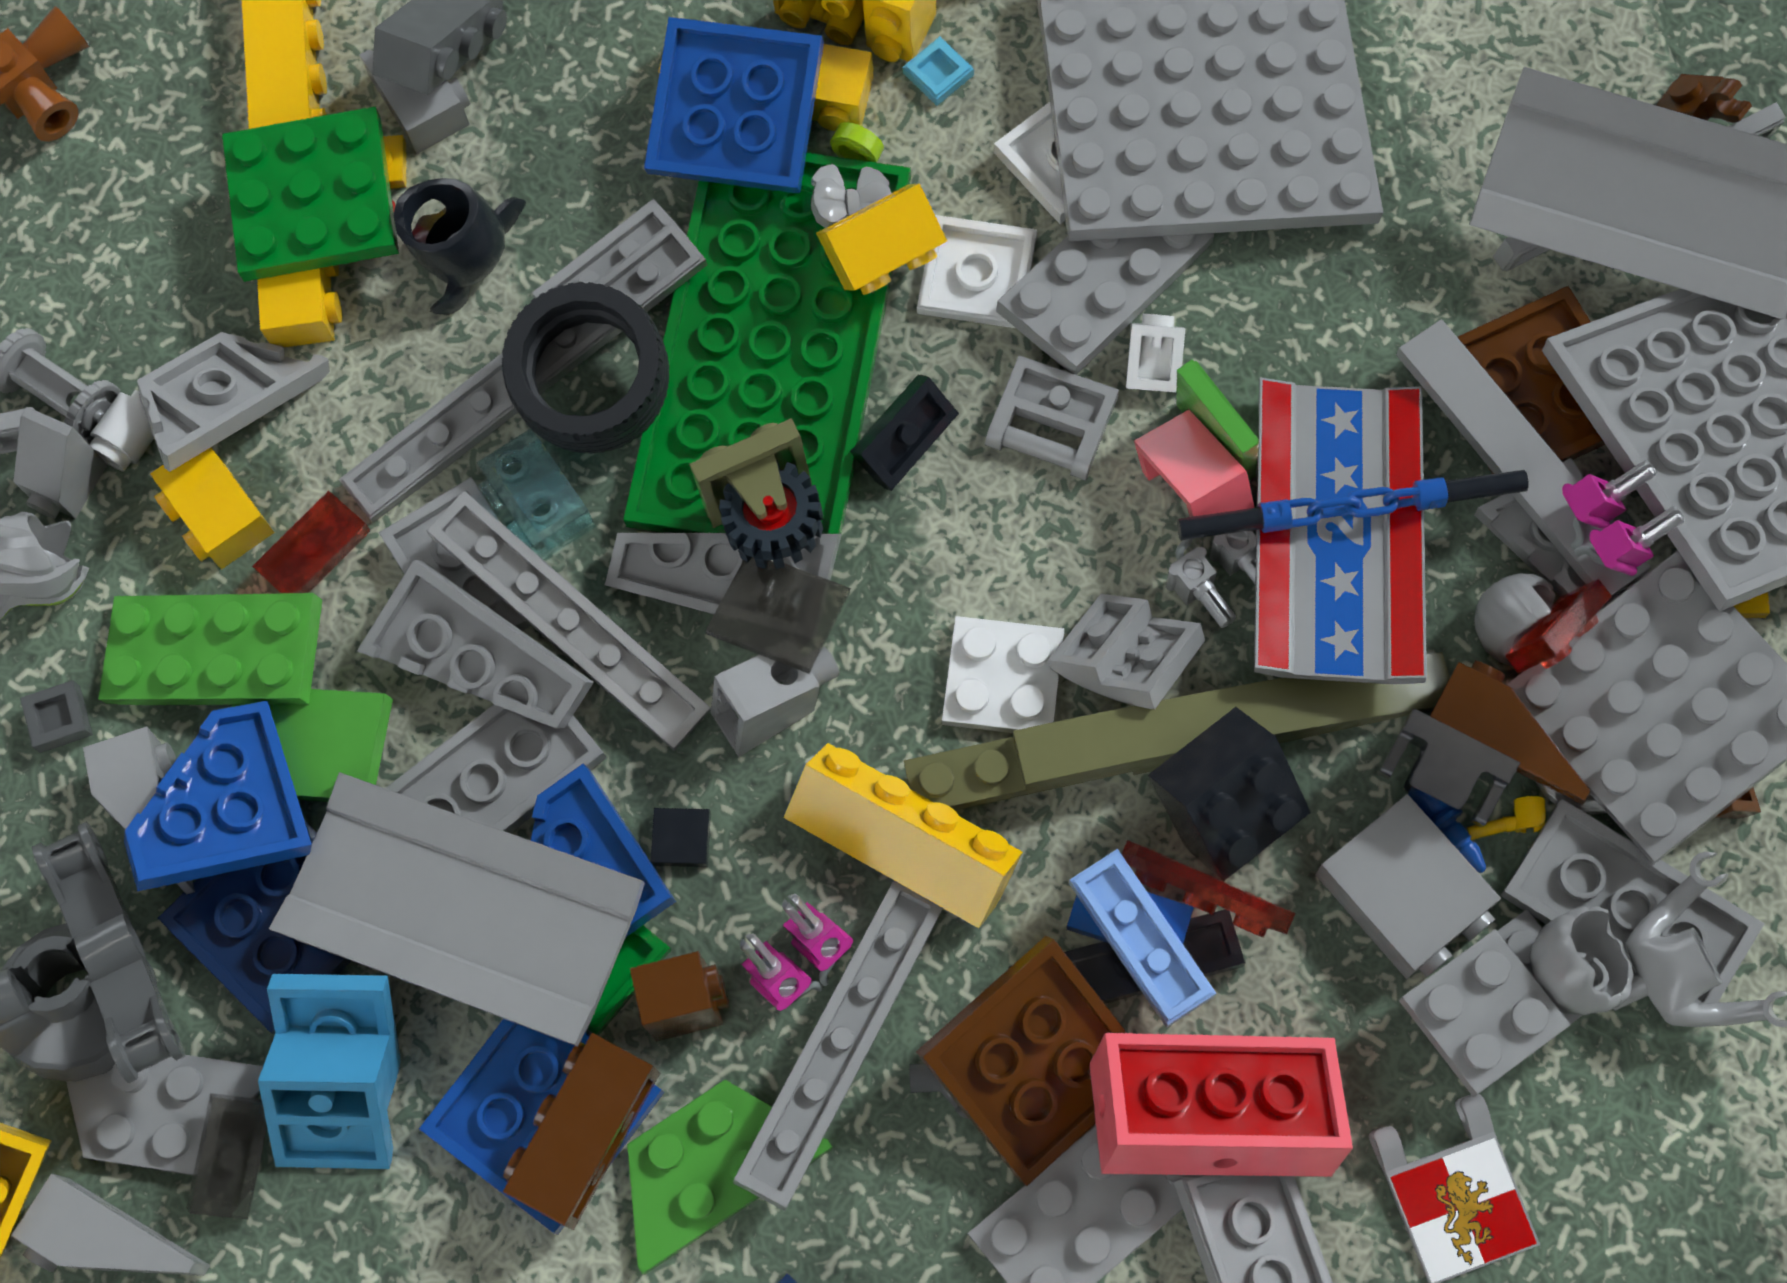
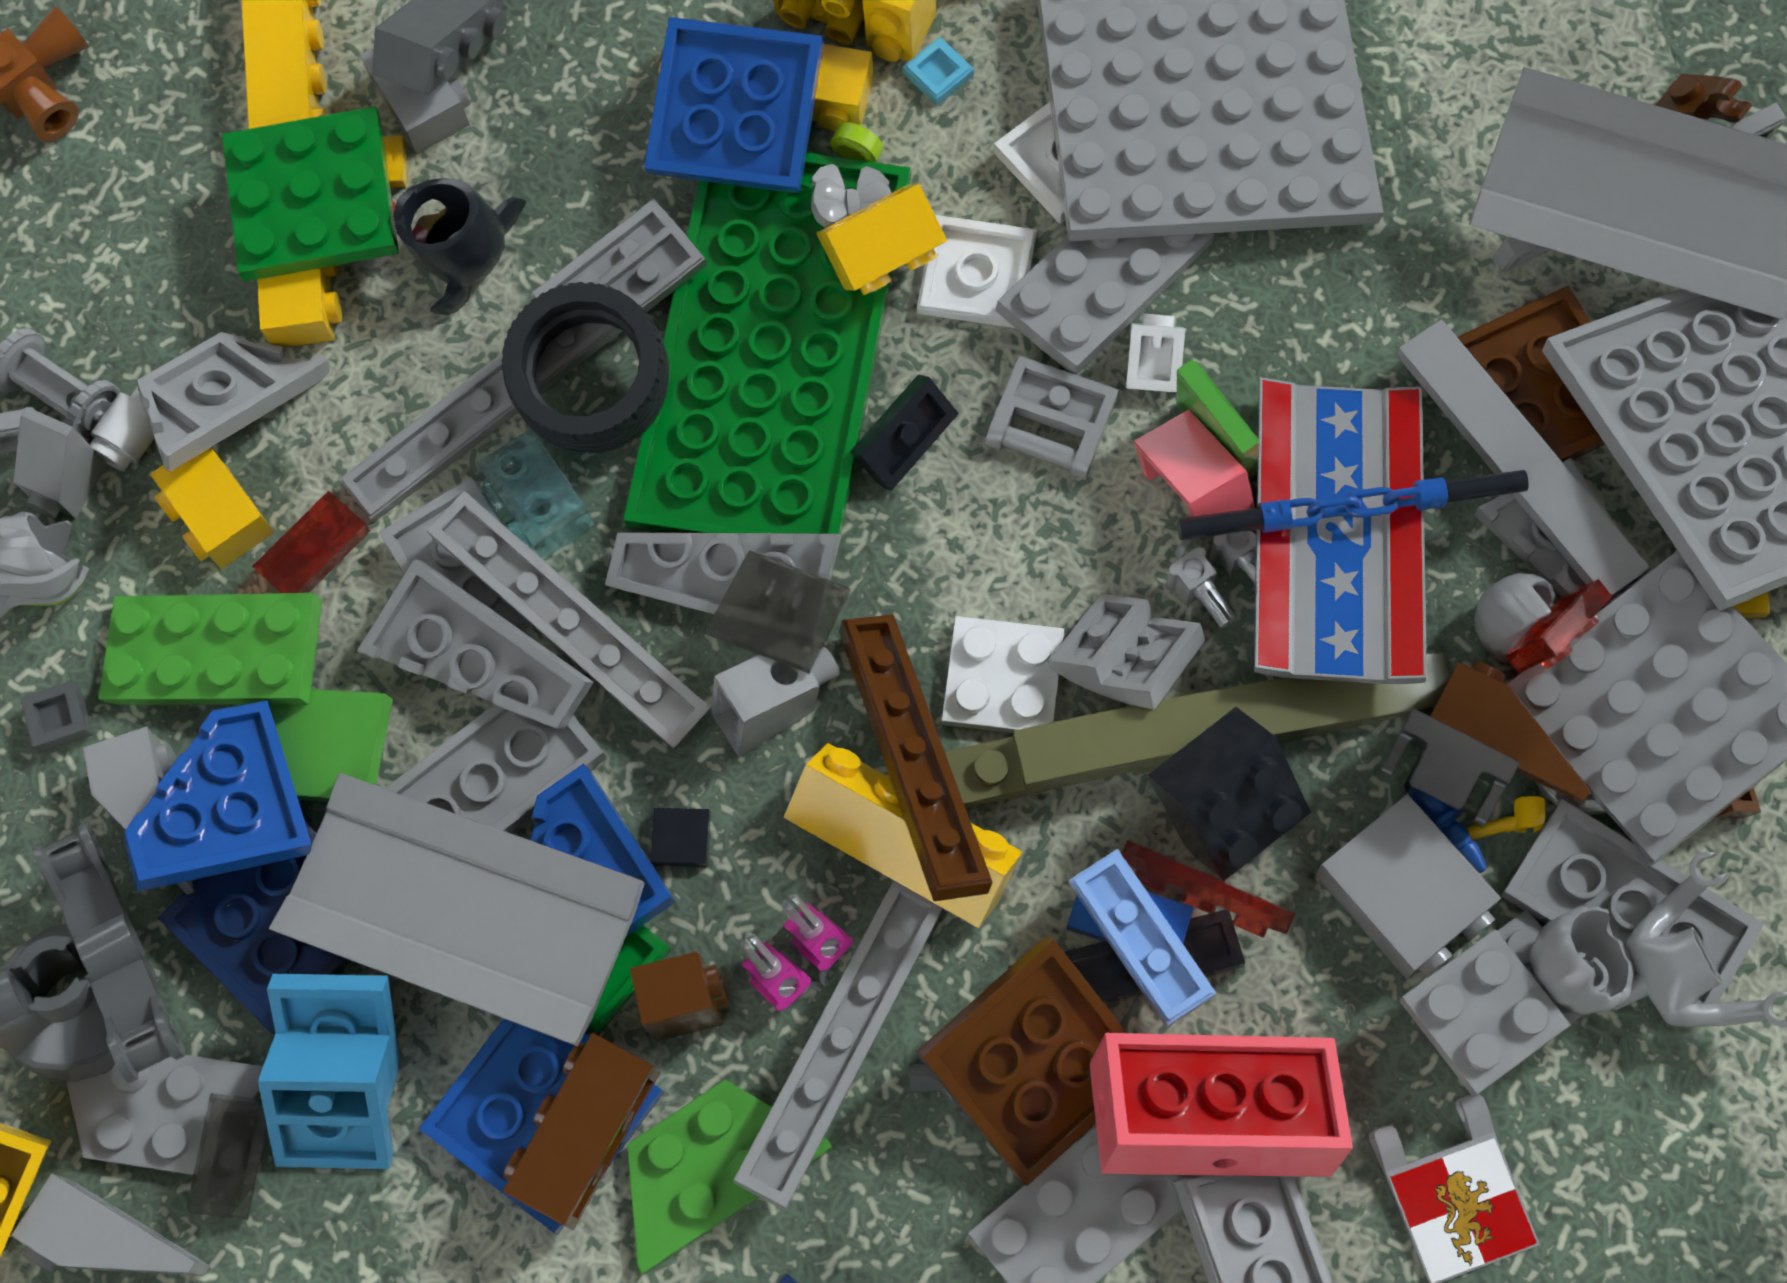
(762, 494): plate -> none
(915, 759): none -> reddish brown tile
(1618, 544): dark pink piece -> none

